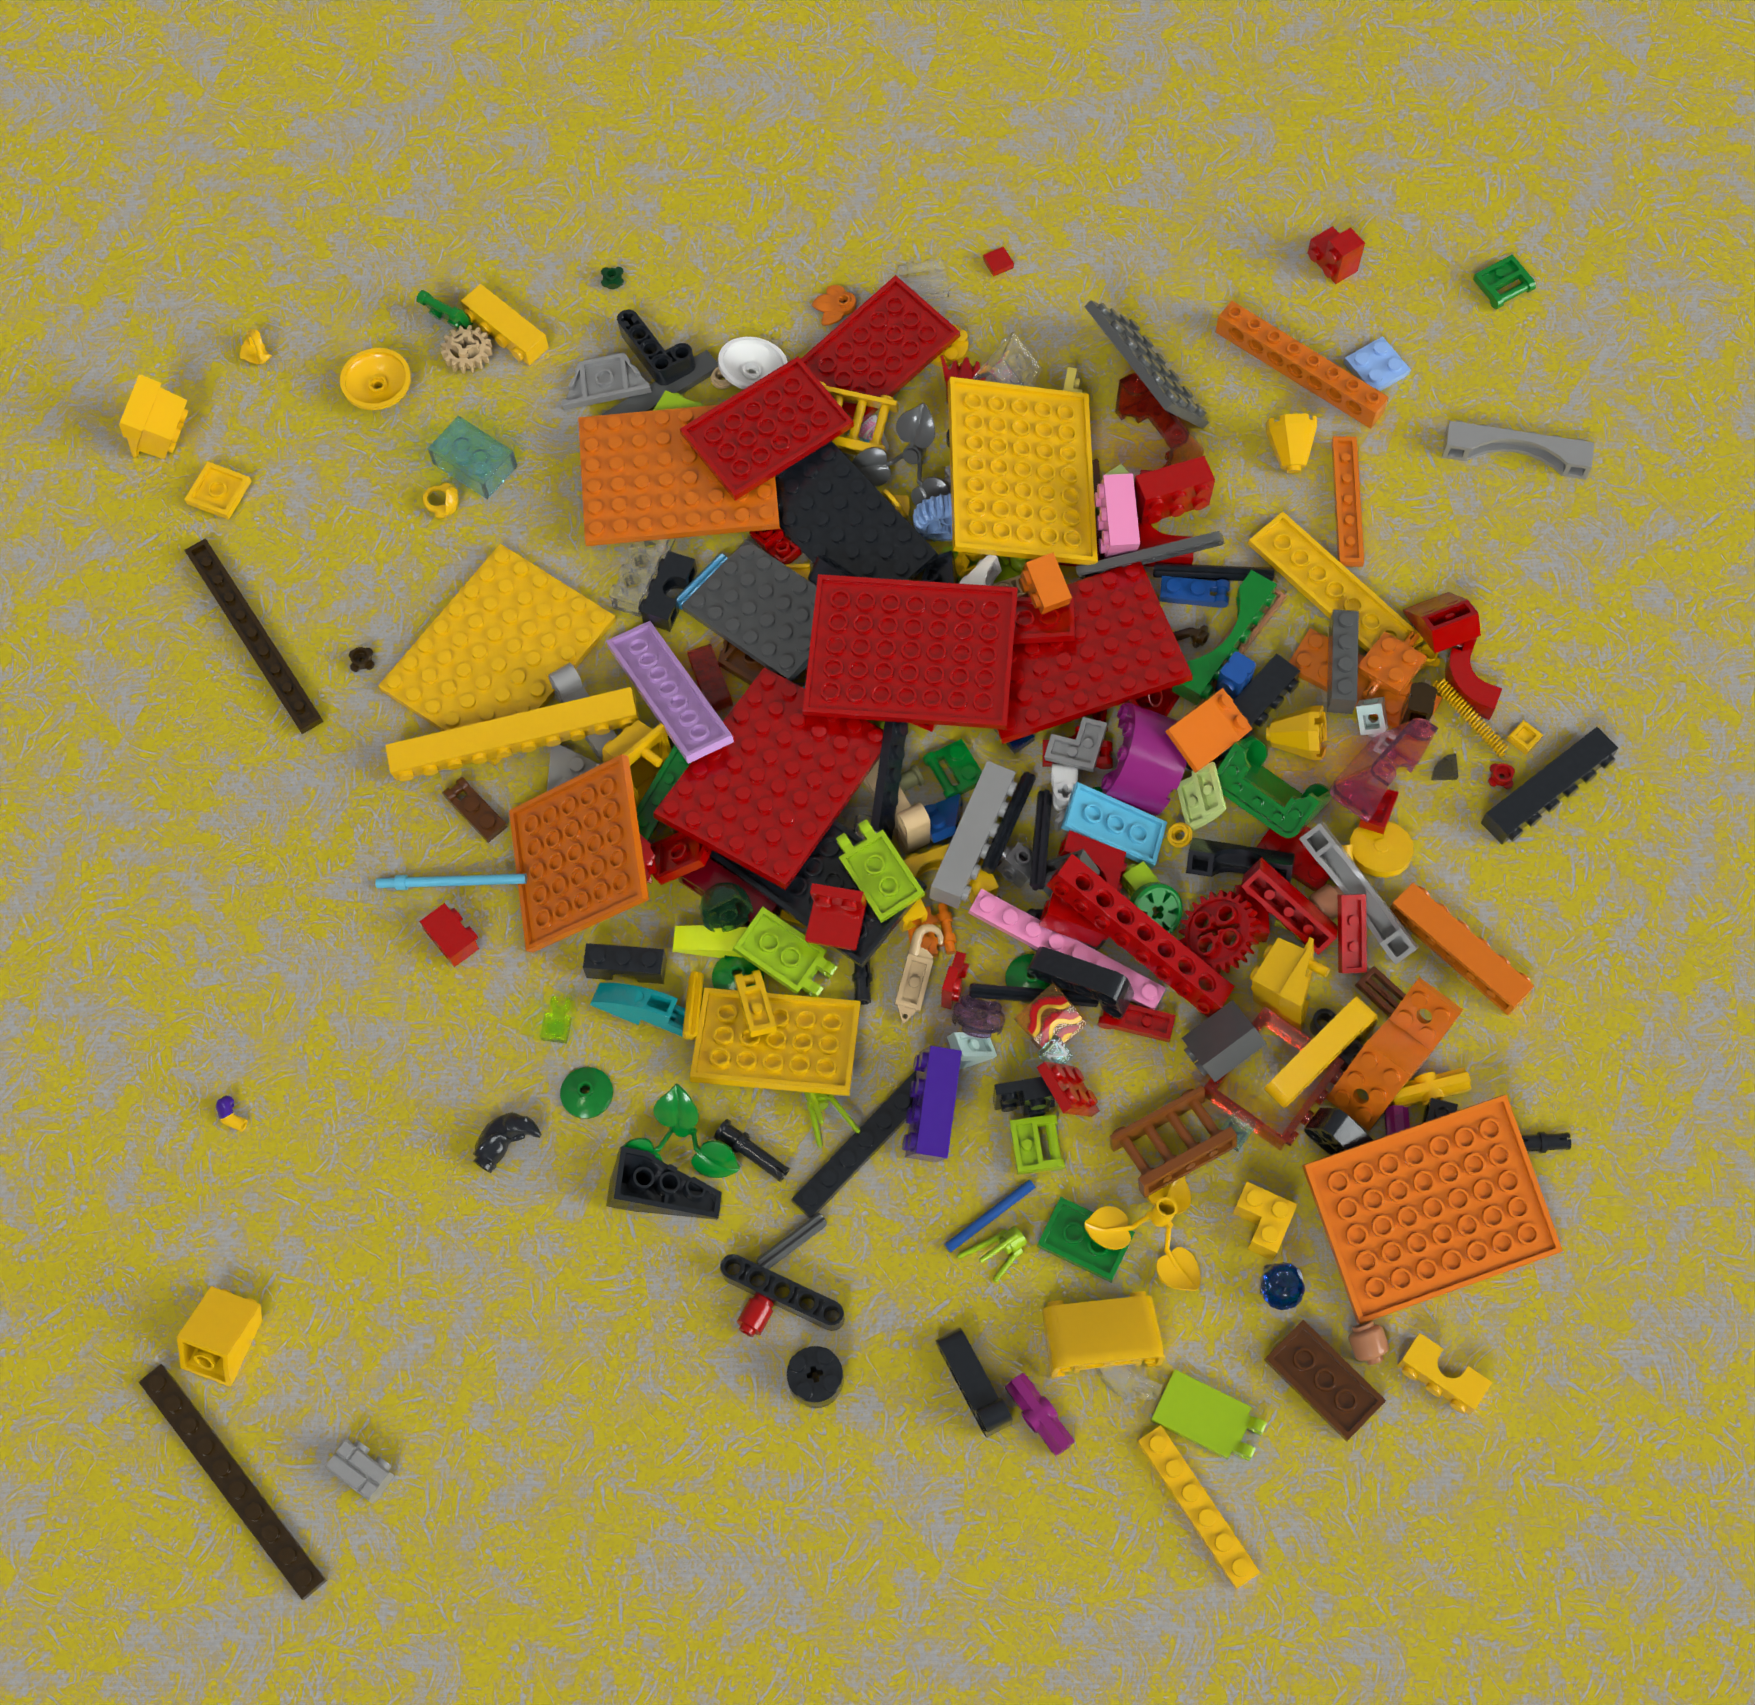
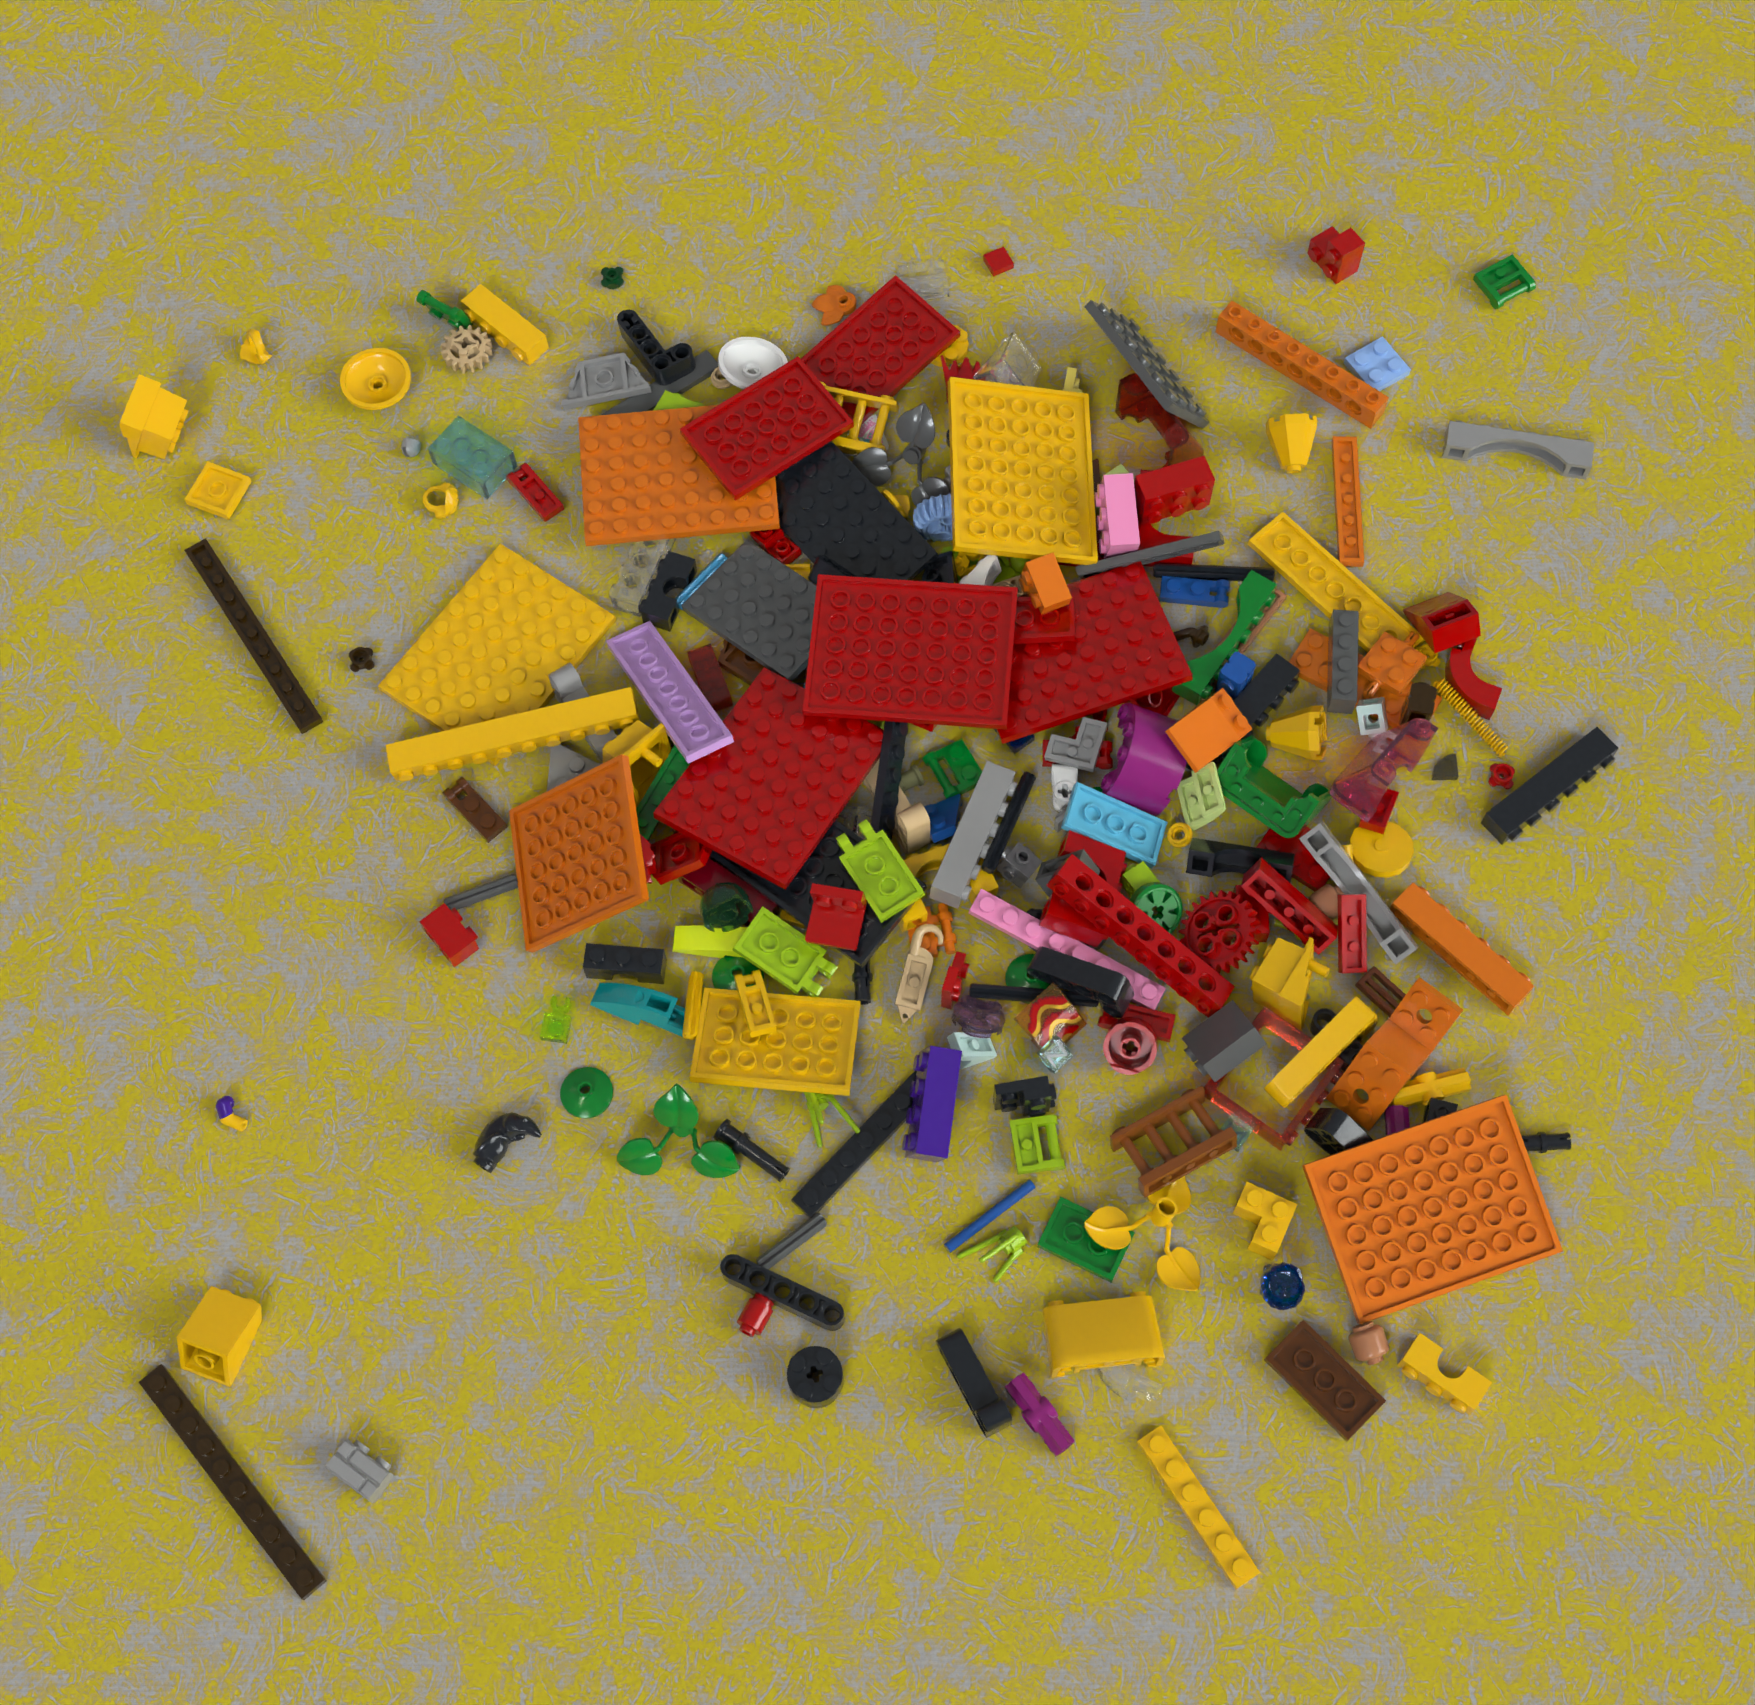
(403, 882): medium azure bar -> none
(410, 447): none -> light grey hinge
(482, 892): none -> dark grey axle
(535, 492): none -> red plate
(652, 1186): black wedge -> none
(1040, 840): black axle -> none
(1068, 1089): red plate -> none
(1116, 1051): none -> brick
(1206, 1417): lime tile -> none
(1524, 737): yellow tile -> none

